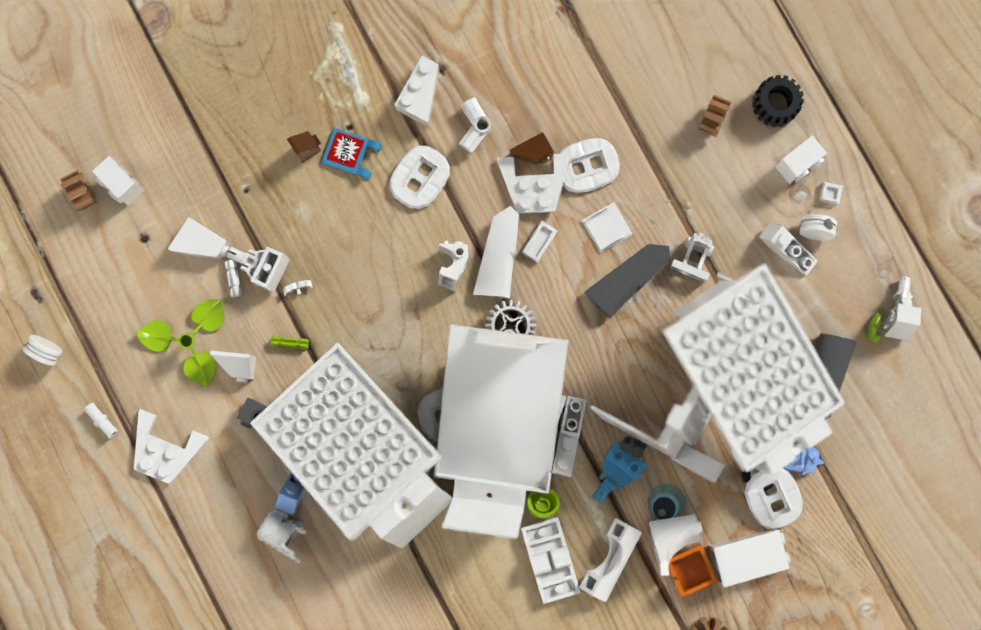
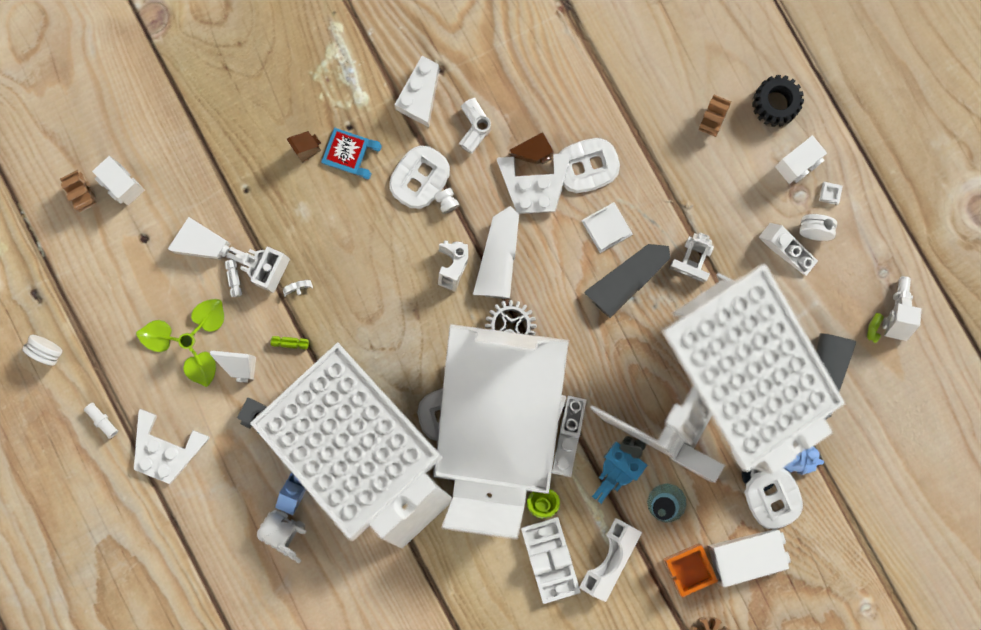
(447, 200): none -> white wheel
(539, 241): white tile -> none
(671, 536): white arch -> none

